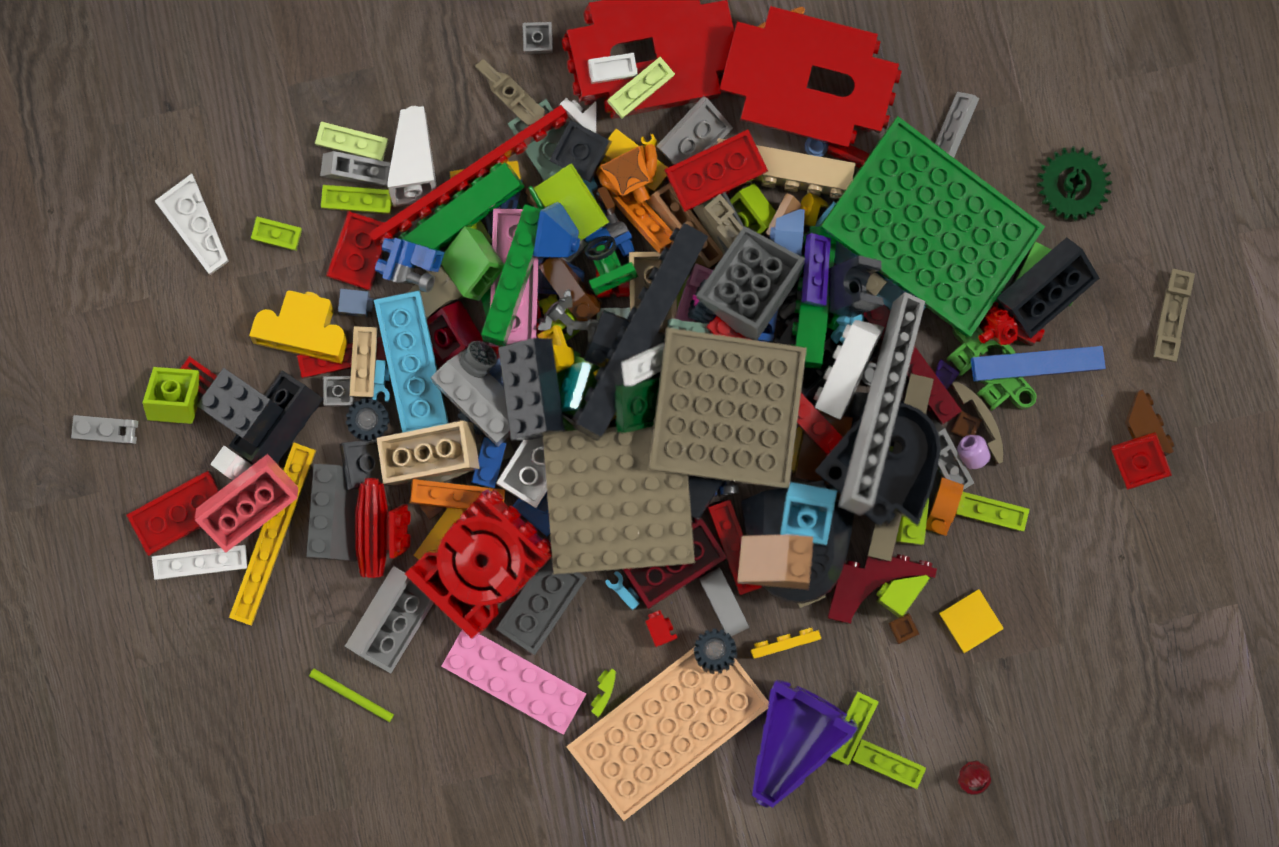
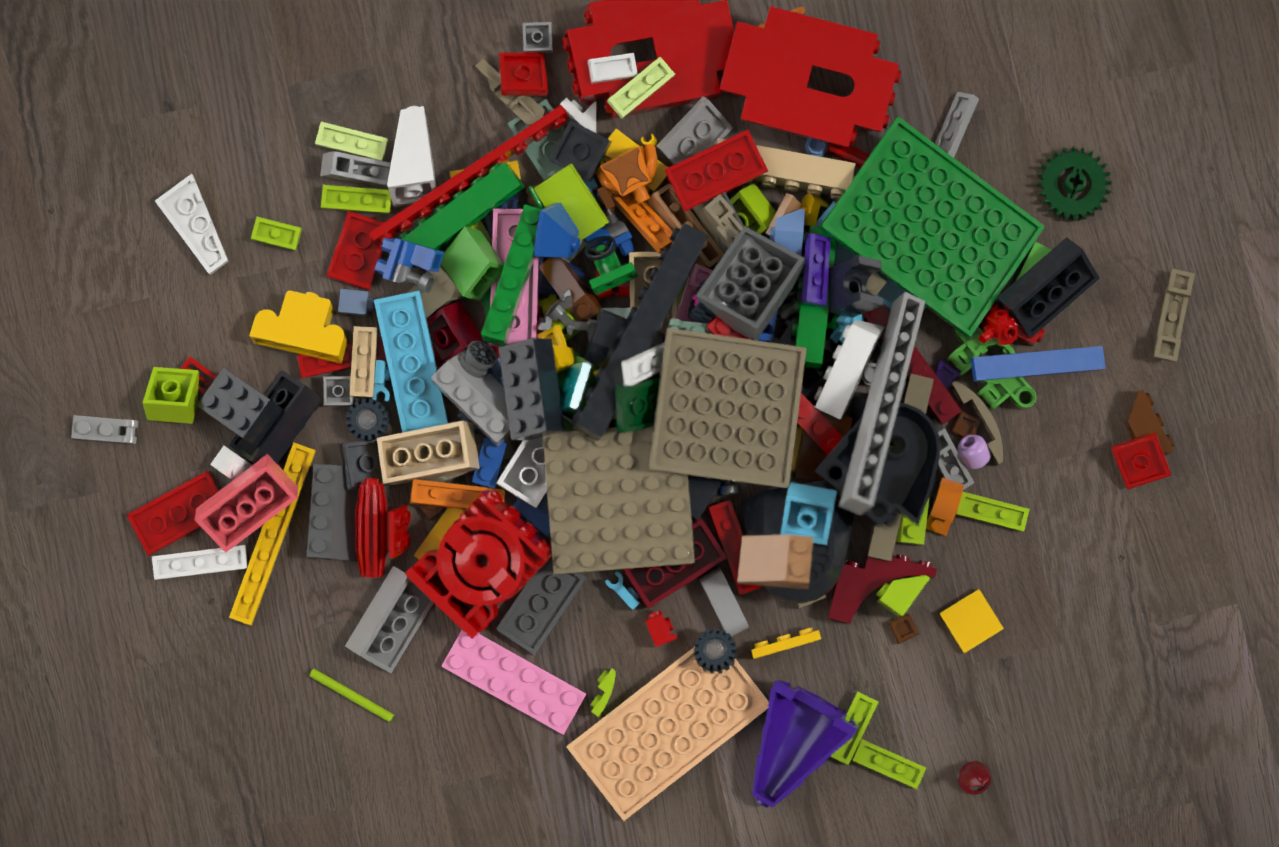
(523, 74): none -> red tile

